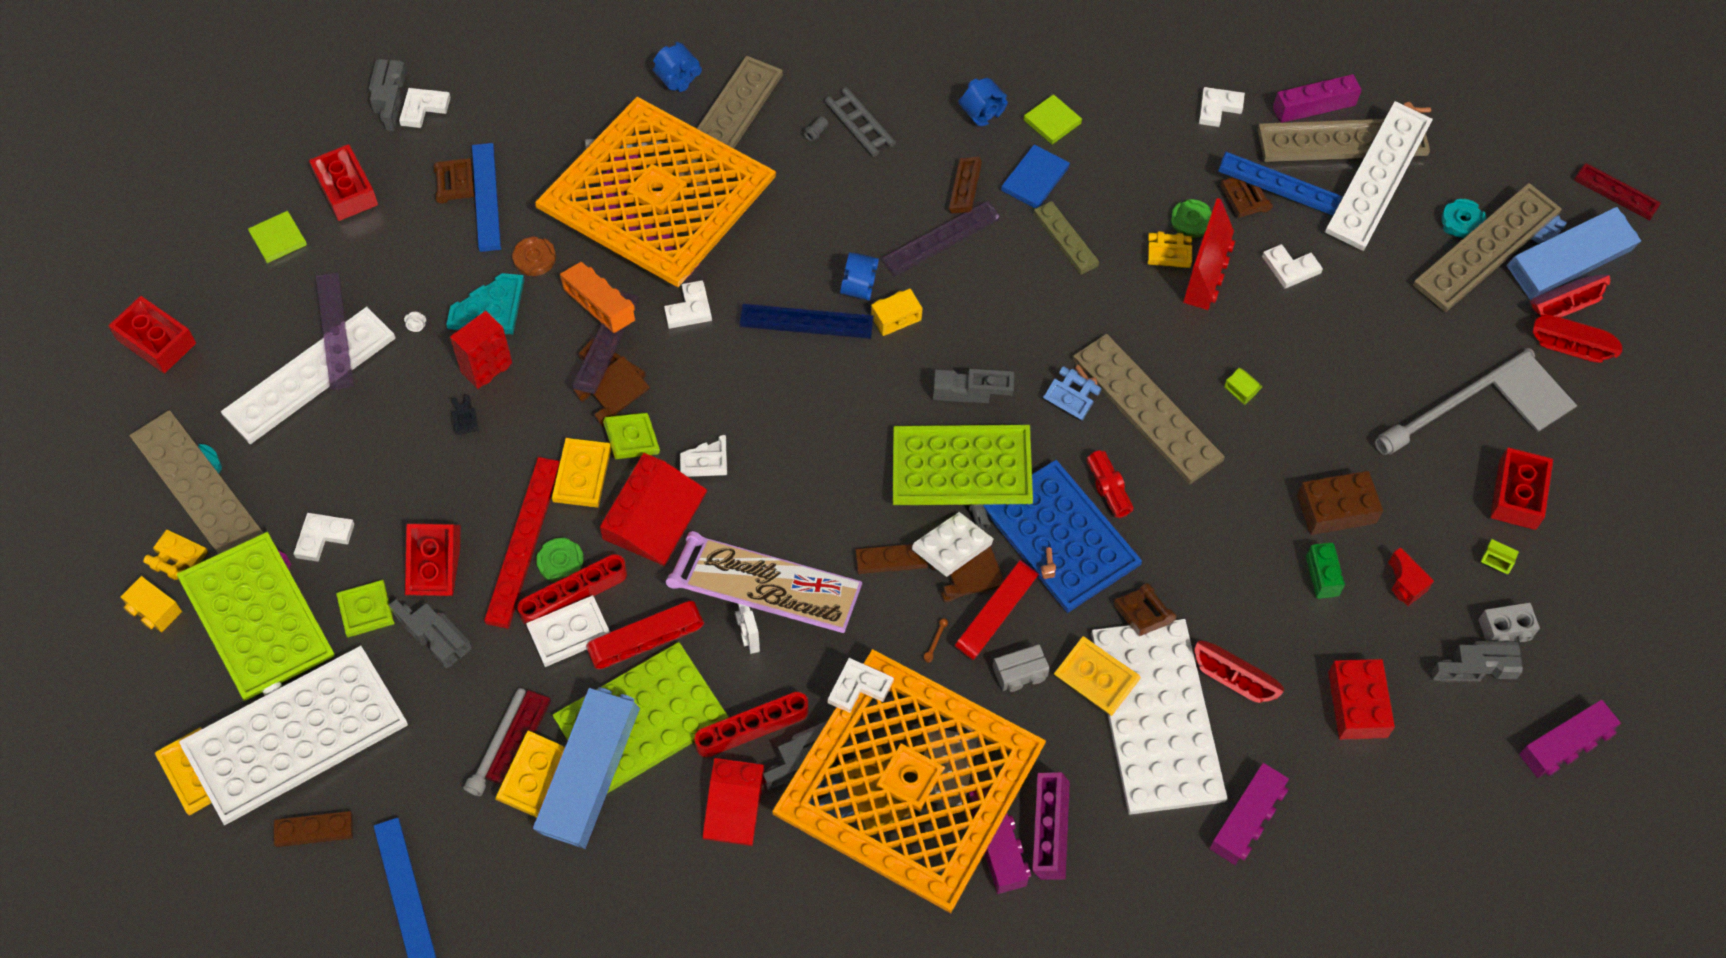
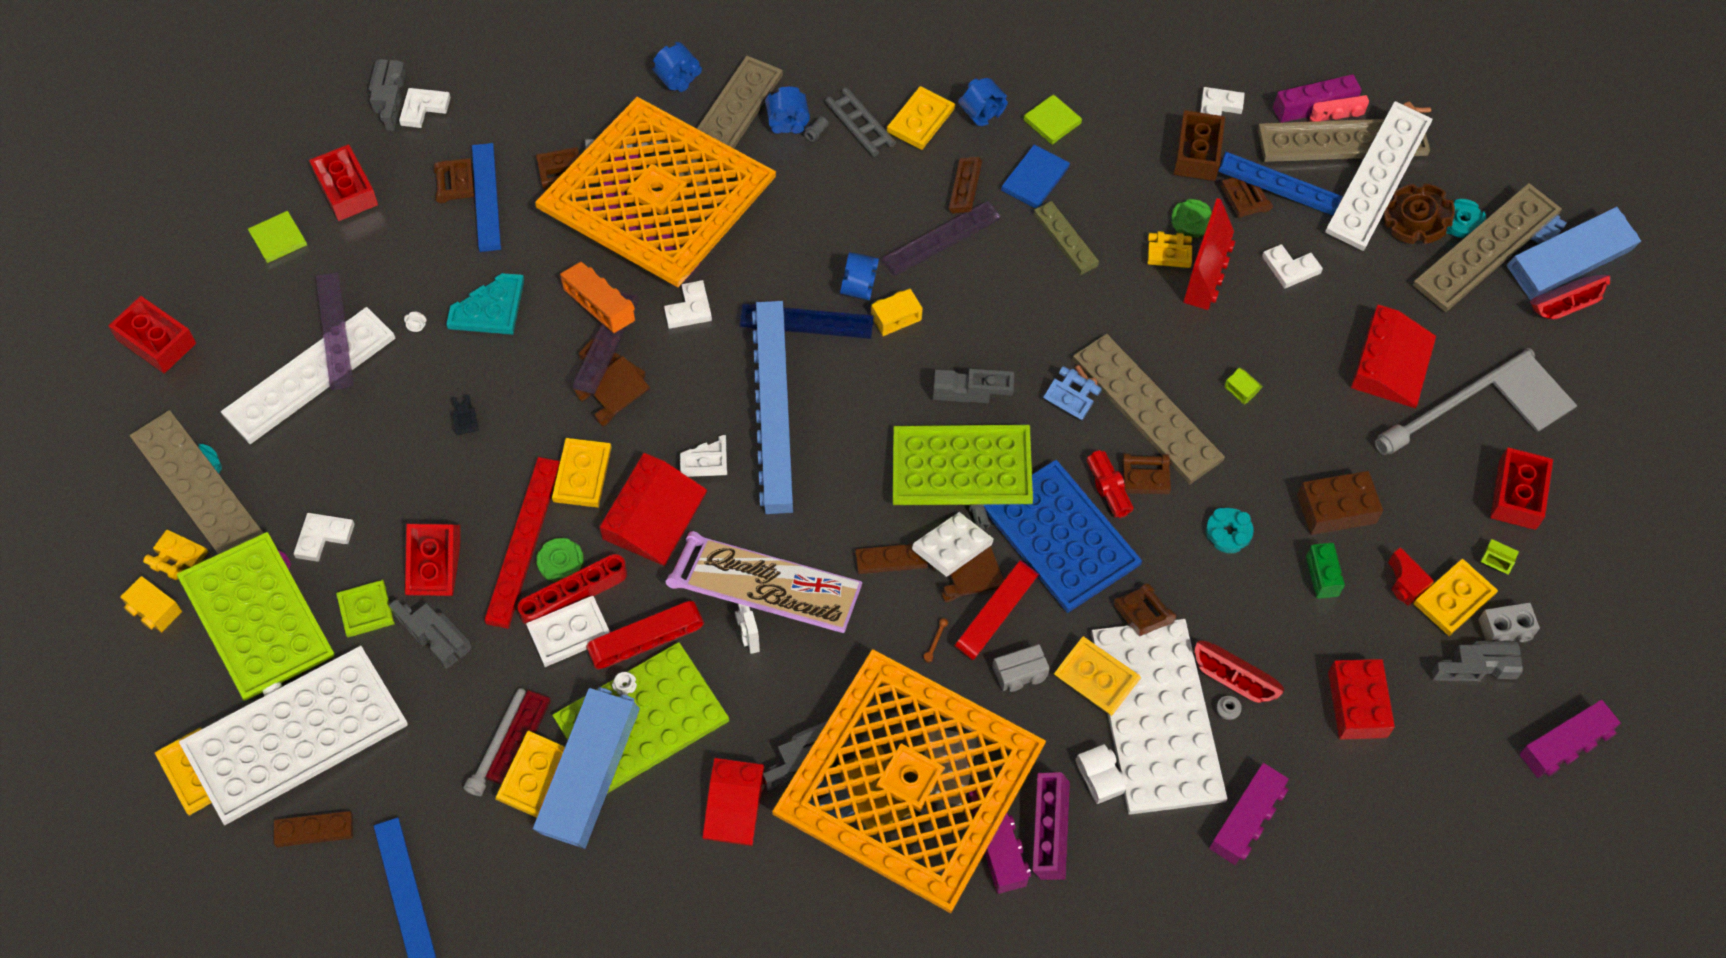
(481, 349): red brick -> none
(534, 256): dark orange tile -> none
(554, 163): none -> reddish brown plate
(624, 677): none -> white plate
(631, 435): lime tile -> none
(744, 733): red beam -> none
(774, 408): none -> medium blue brick
(787, 110): none -> blue brick
(858, 679): white plate -> none
(921, 118): none -> yellow plate
(1048, 570): nougat hand -> none
(1101, 774): none -> white brick
(1146, 480): none -> reddish brown plate
(1199, 145): none -> reddish brown brick
(1226, 713): none -> light grey plate
(1233, 518): none -> teal plate
(1339, 109): none -> coral plate
(1394, 357): none -> red slope
(1419, 213): none -> reddish brown piece
(1455, 597): none -> yellow plate
(1576, 339): red brick -> none
(1617, 191): dark red tile -> none

